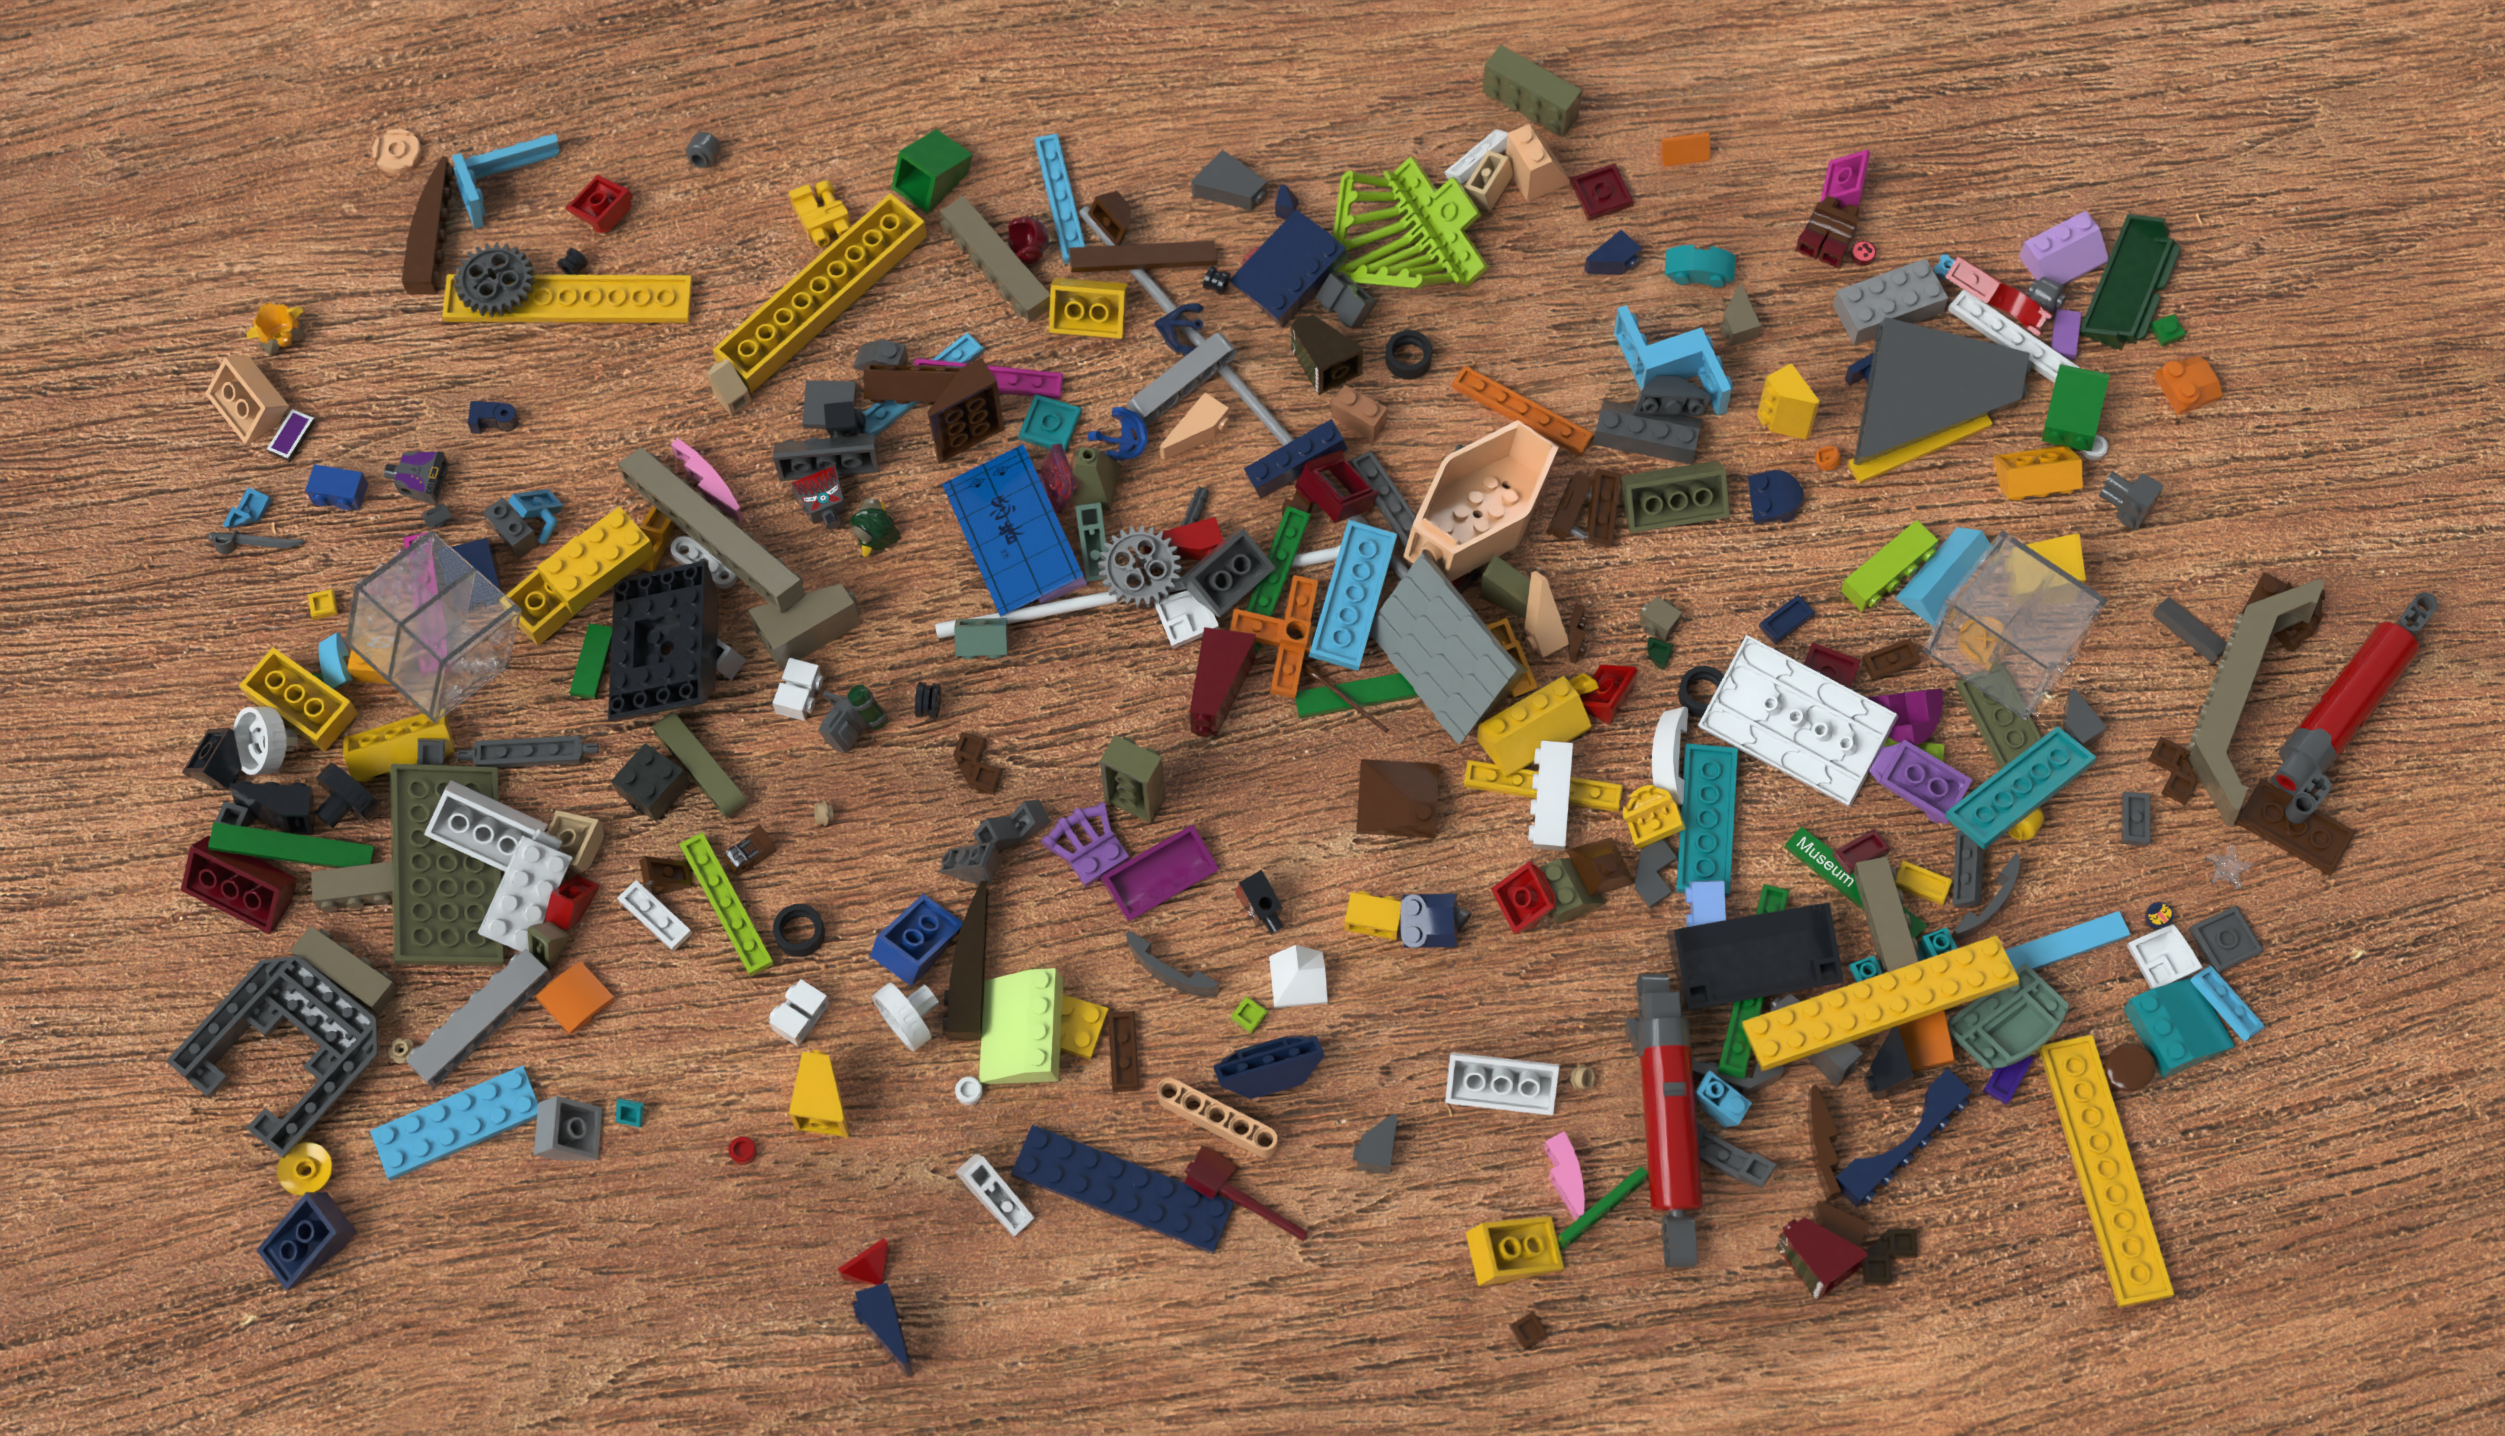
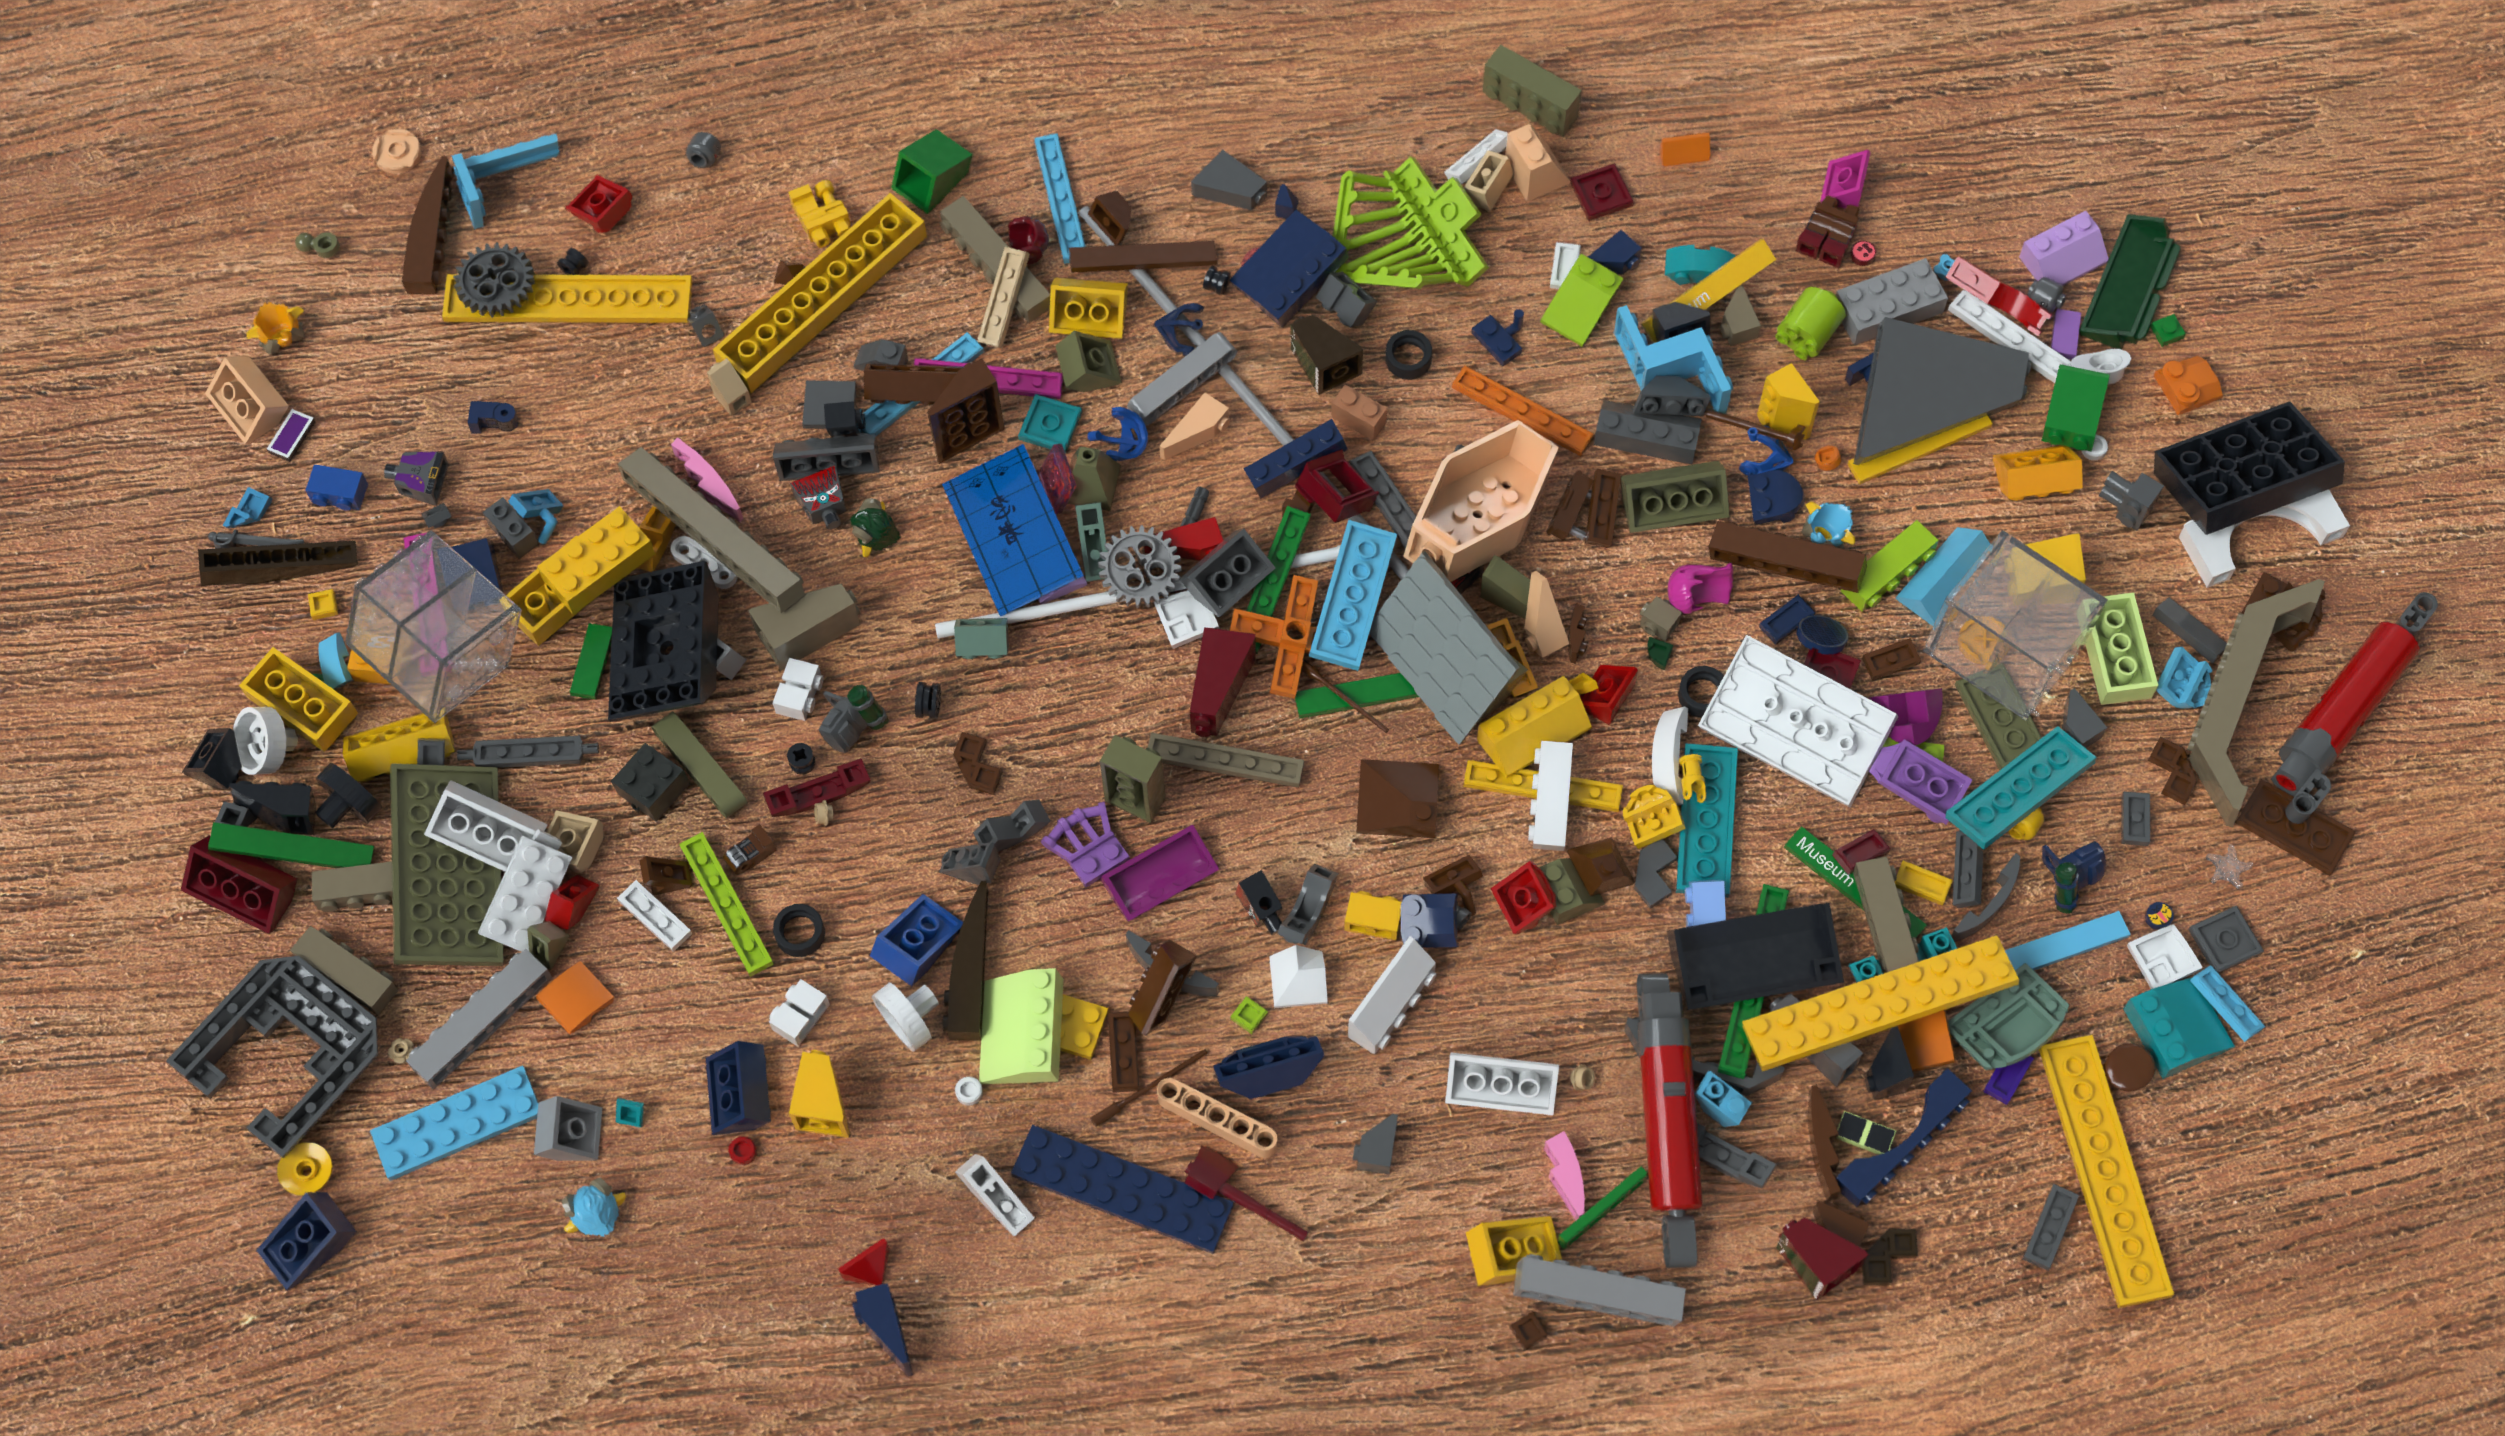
(273, 562): none -> dark brown slope
(305, 242): none -> olive plate
(592, 1208): none -> medium azure hair
(699, 318): none -> dark grey bracket
(738, 1088): none -> dark blue slope
(787, 271): none -> reddish brown slope
(803, 764): none -> black wheel
(830, 787): none -> dark red slope
(1003, 297): none -> tan tile
(1087, 362): none -> olive slope
(1116, 1107): none -> reddish brown piece
(1160, 986): none -> reddish brown slope
(1227, 760): none -> dark tan plate
(1309, 906): none -> dark grey arch
(1391, 997): none -> white slope
(1455, 877): none -> reddish brown plate
(1499, 340): none -> dark blue plate
(1564, 259): none -> white tile
(1581, 300): none -> lime slope
(1599, 1291): none -> light grey brick
(1678, 319): none -> black slope
(1692, 777): none -> yellow piece
(1699, 584): none -> dark pink piece
(1722, 280): none -> yellow tile
(1779, 455): none -> blue helmet
(1788, 556): none -> reddish brown brick
(1792, 439): none -> reddish brown piece
(1811, 322): none -> lime cylinder
(1822, 634): none -> dark blue tile
(1829, 524): none -> medium azure hair
(1865, 1133): none -> black tile
(2050, 1227): none -> dark grey plate
(2074, 872): none -> dark blue piece
(2107, 361): none -> white piece
(2121, 653): none -> yellowish green brick
(2184, 680): none -> medium azure slope
(2212, 551): none -> white arch
(2248, 467): none -> black brick

